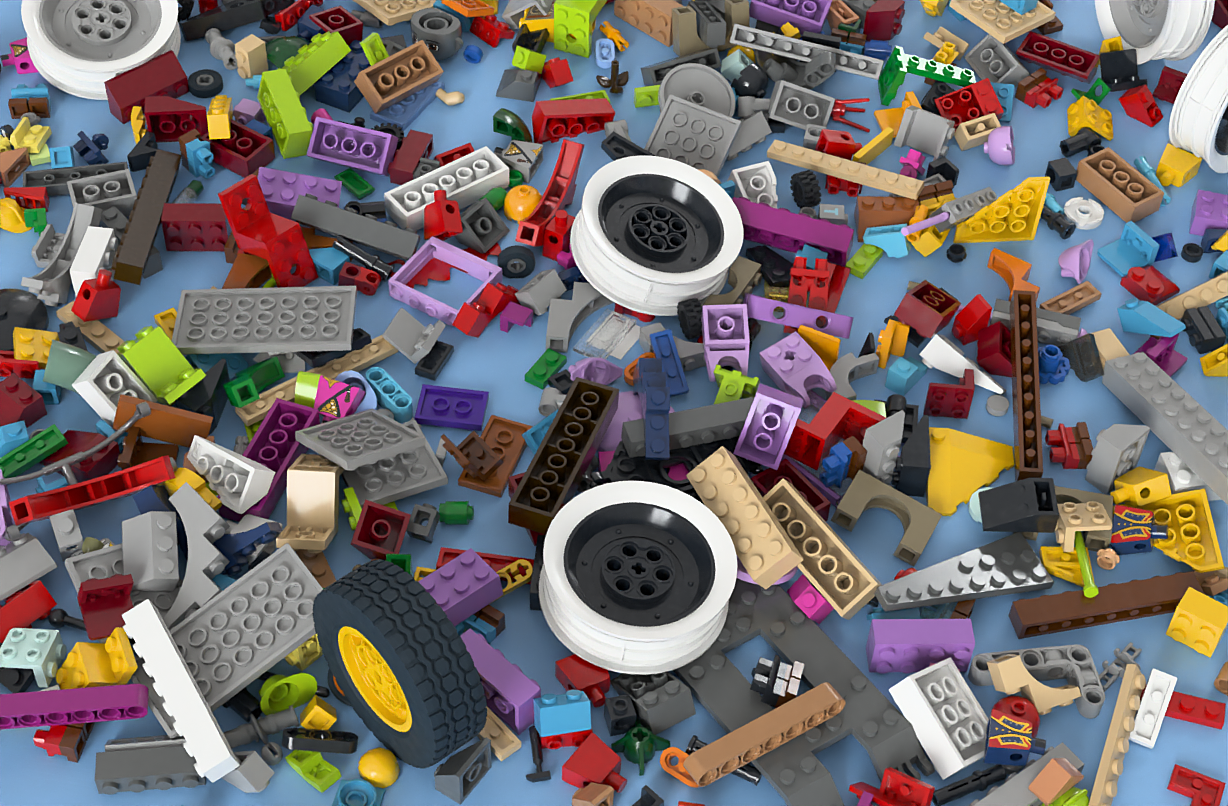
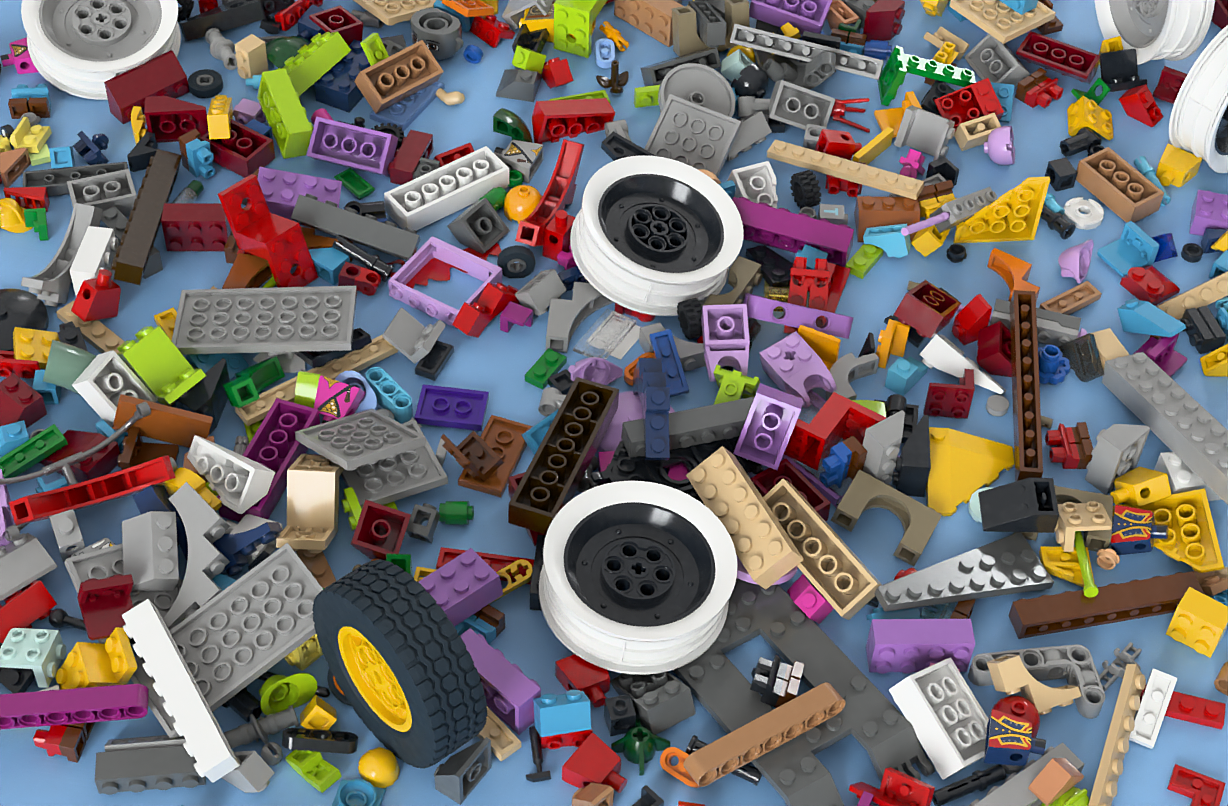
(46, 246): light grey bracket -> none
(91, 544): olive hinge -> none
(442, 217): red torso -> none
(920, 214): light orange pin -> none

